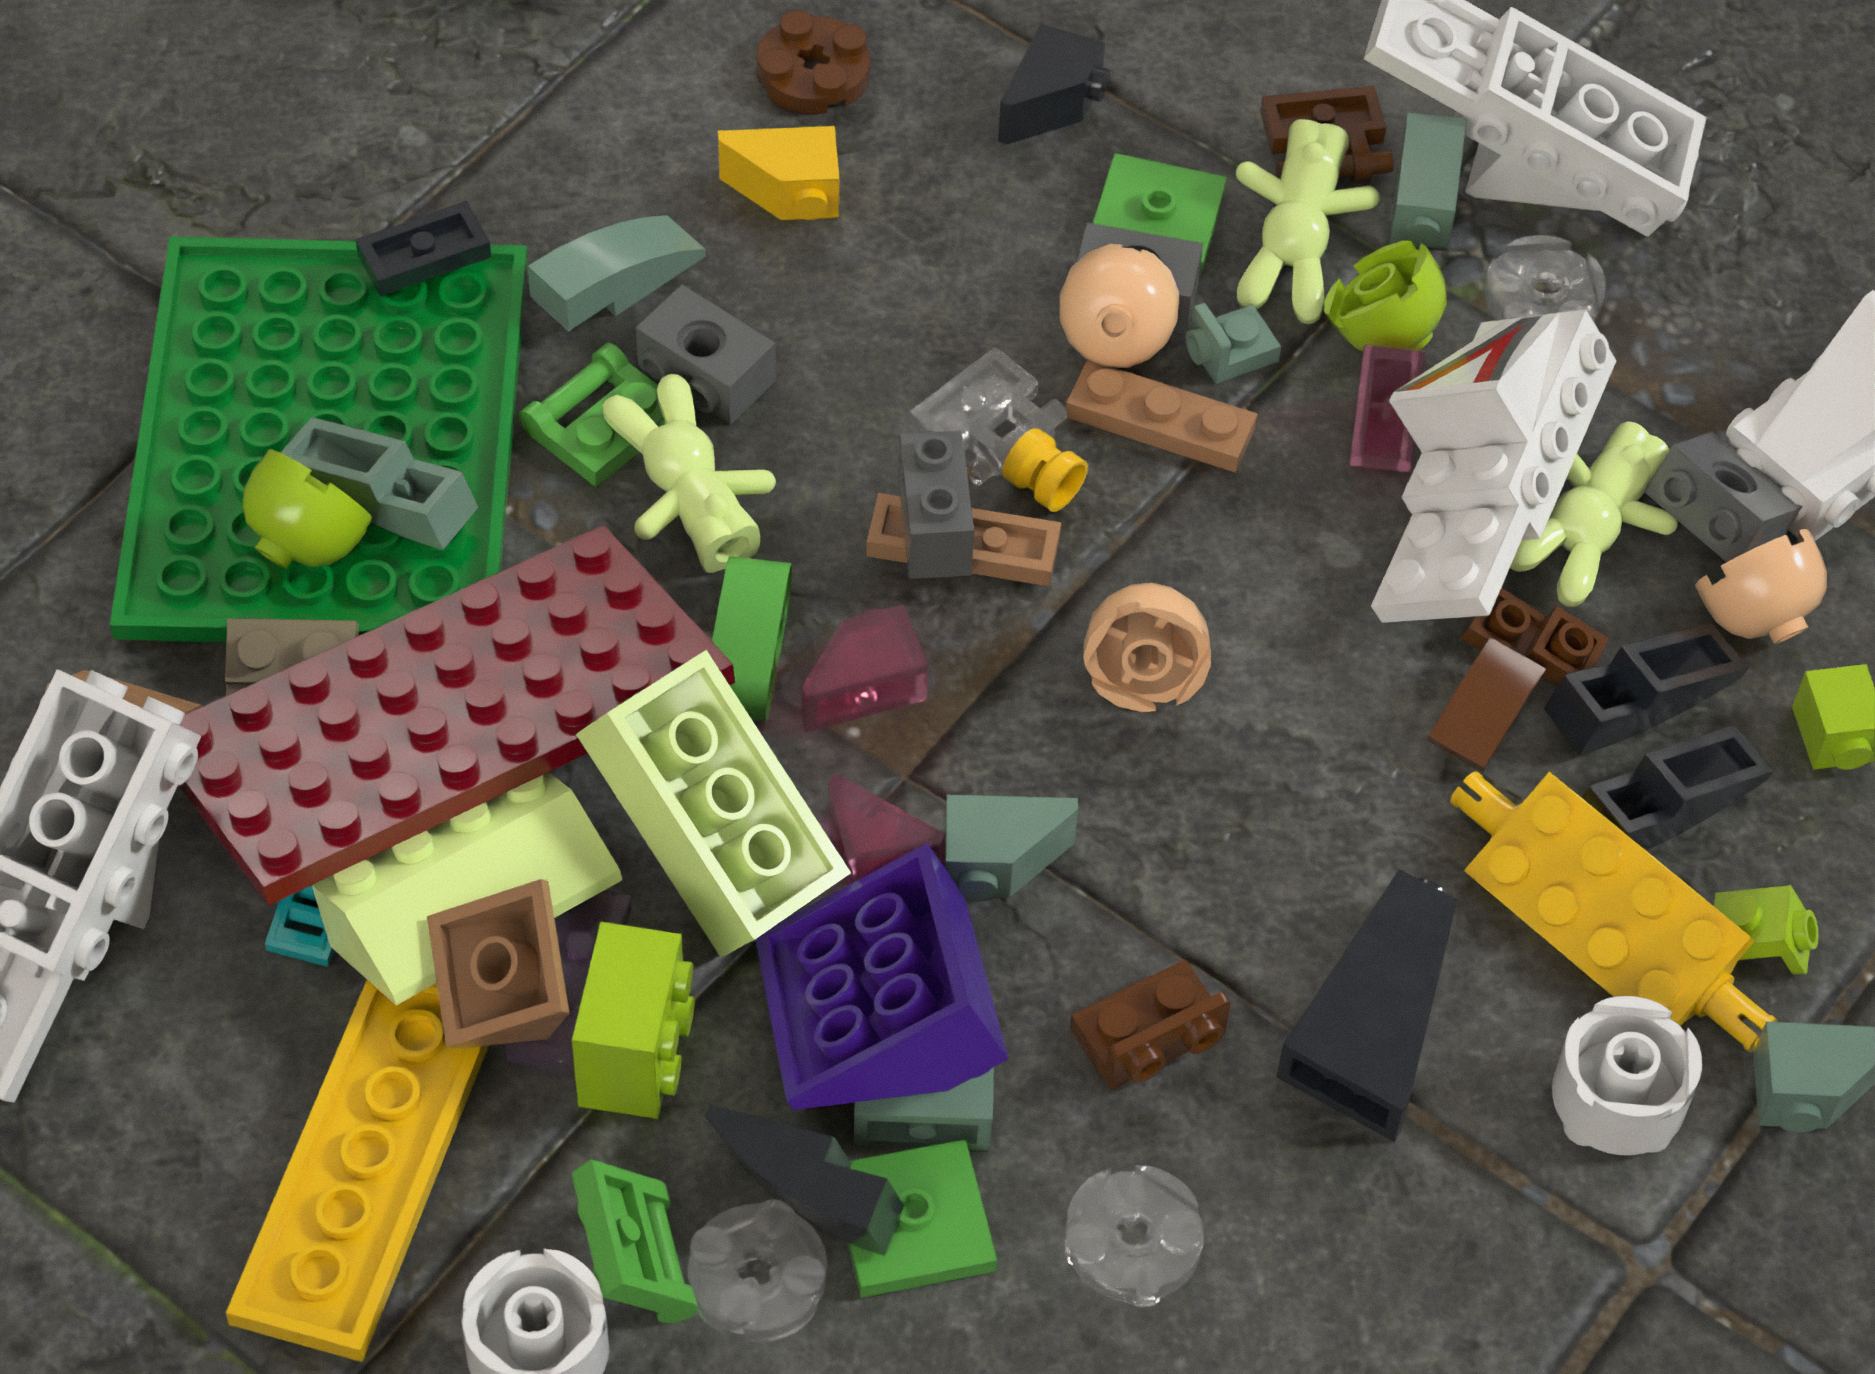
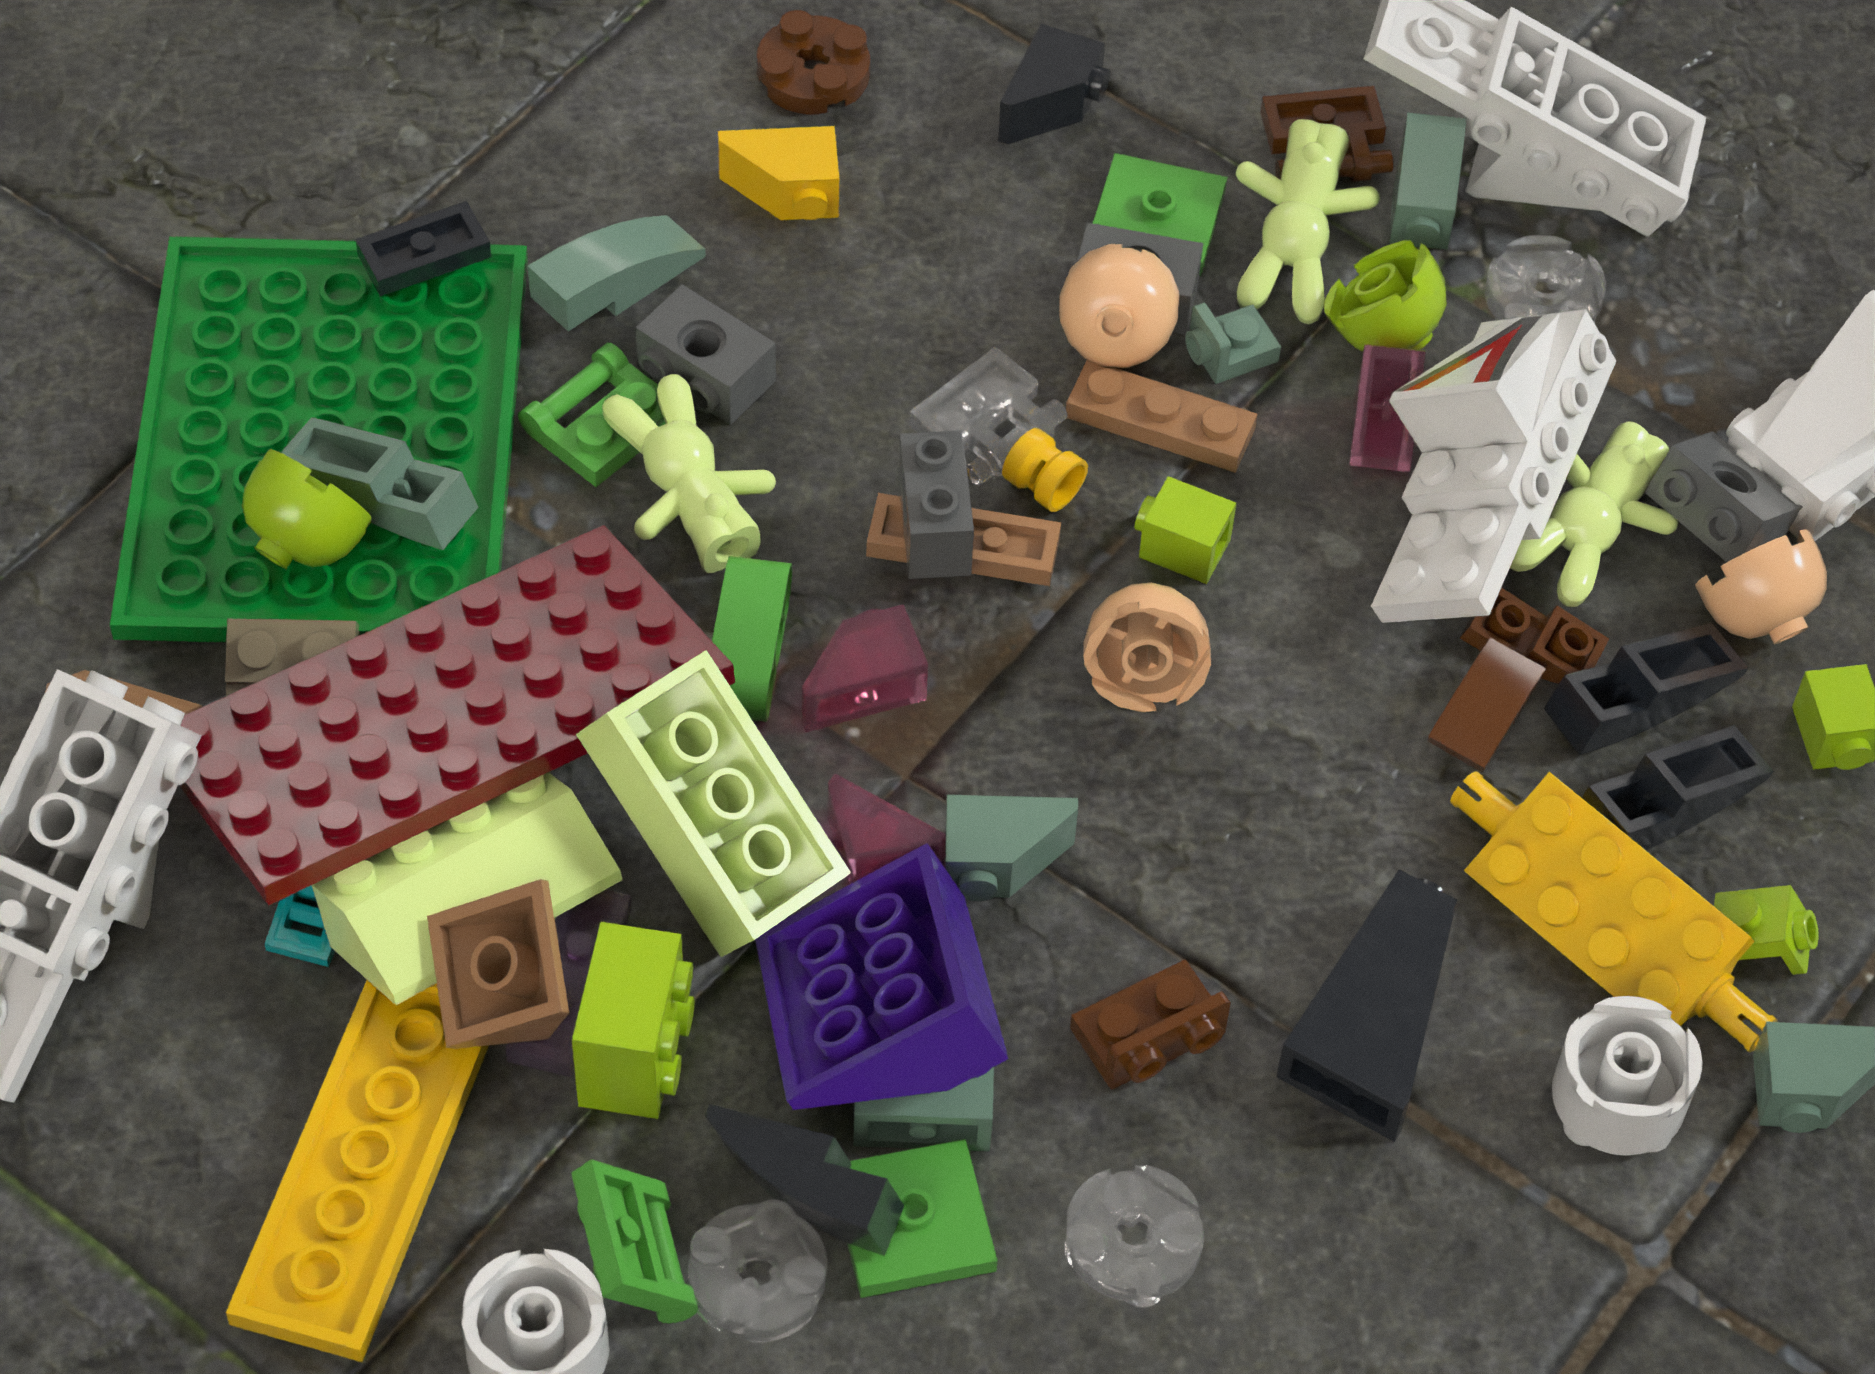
(1185, 529): none -> lime brick

